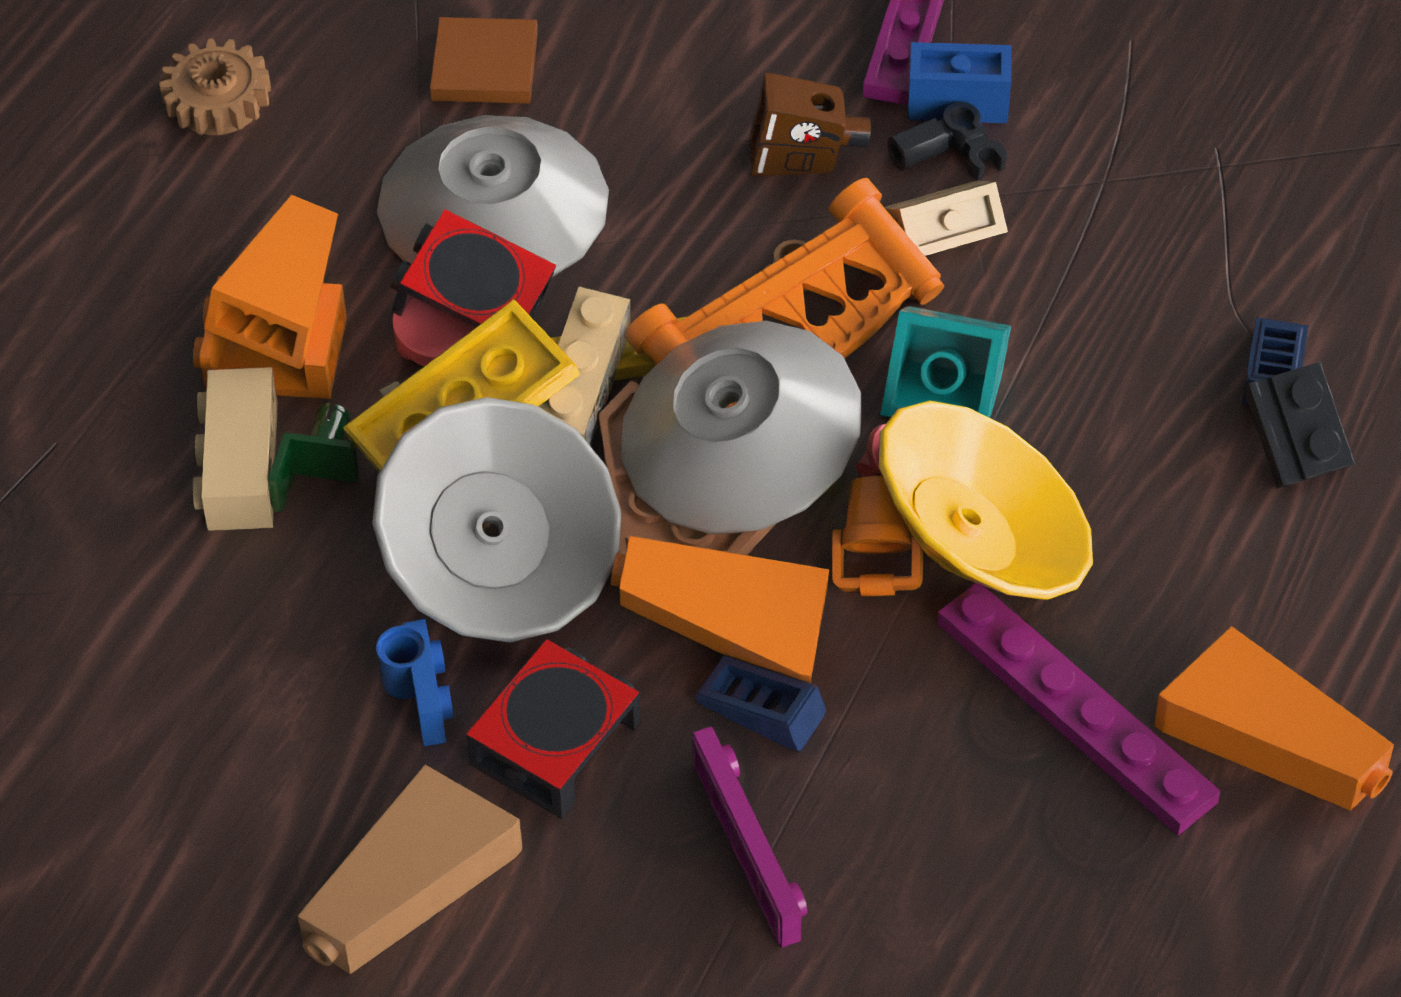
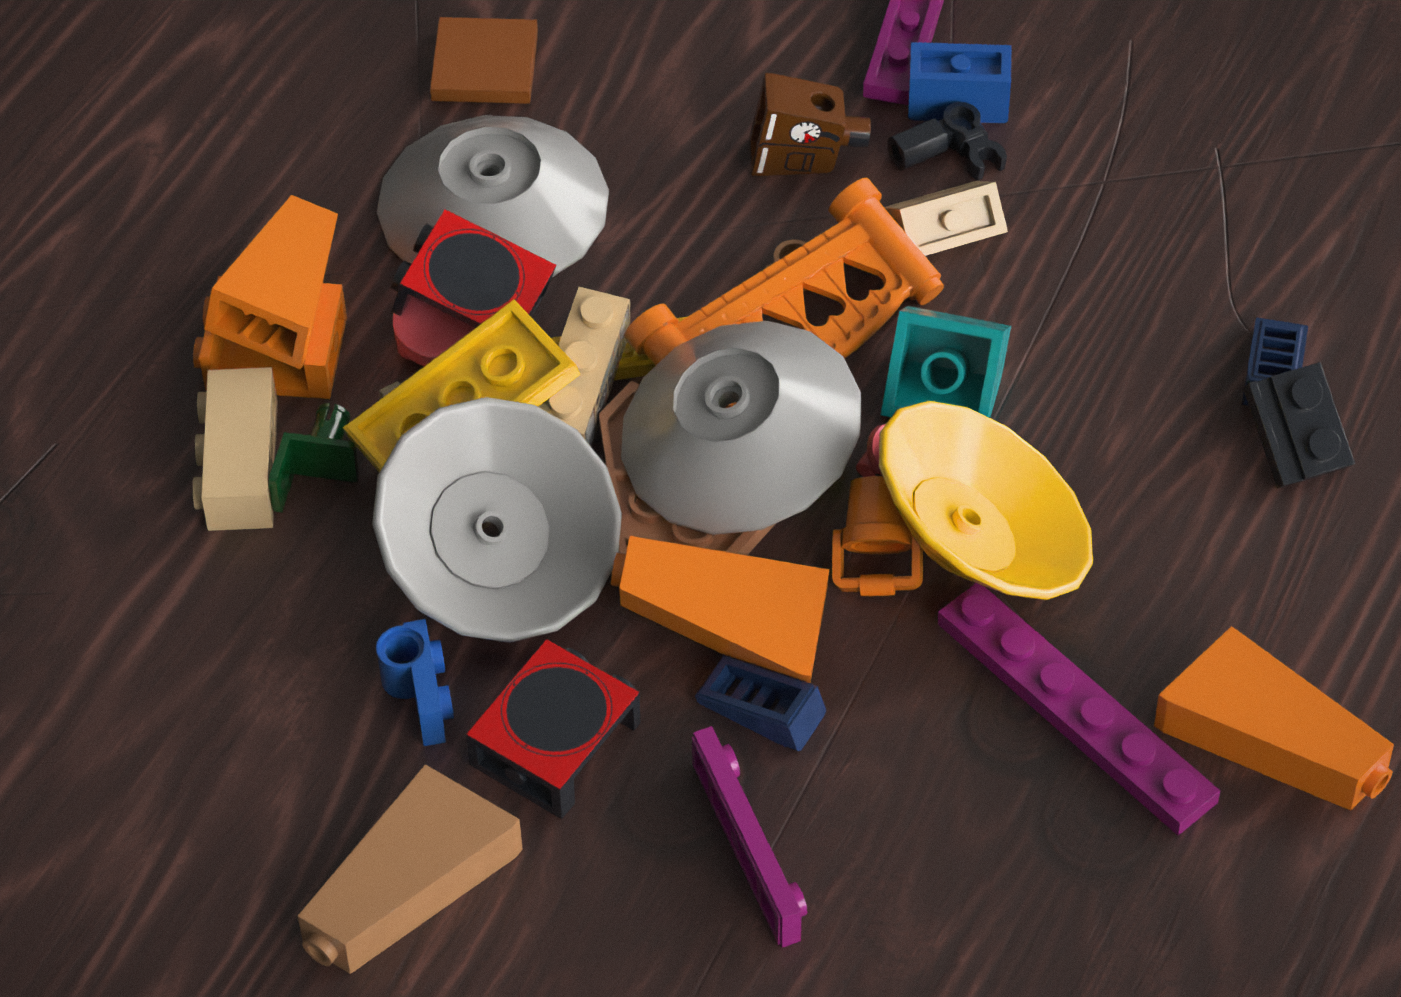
(215, 88): medium nougat gear -> none

